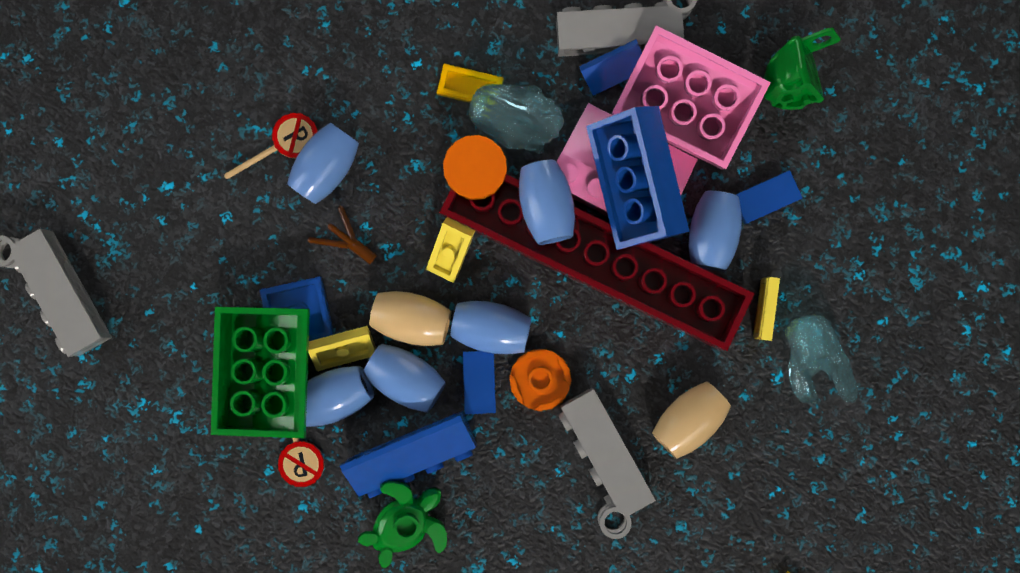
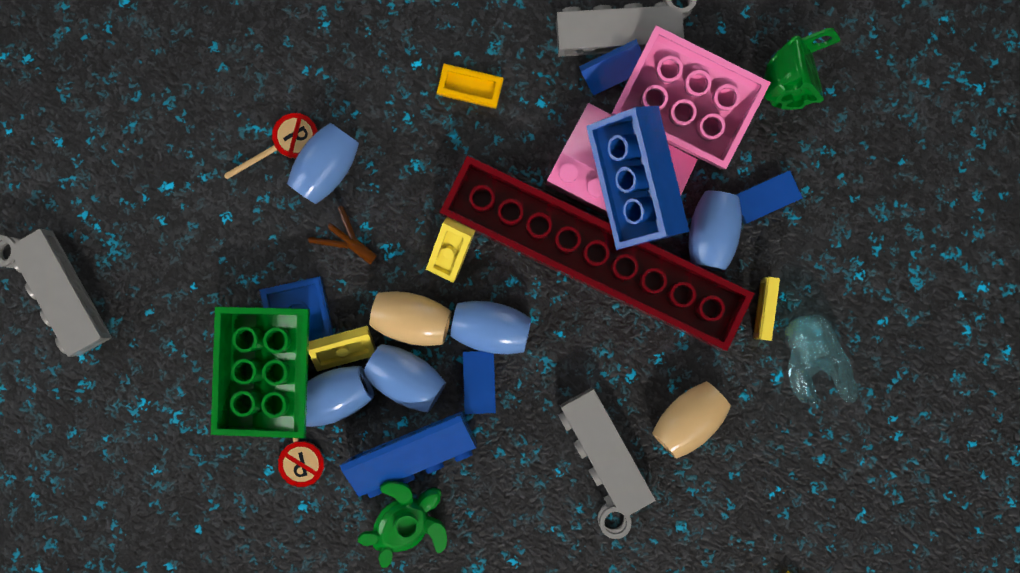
(475, 167): orange tile -> none
(516, 115): clear light blue hair -> none
(540, 379): orange tile -> none
(546, 202): medium blue piece -> none

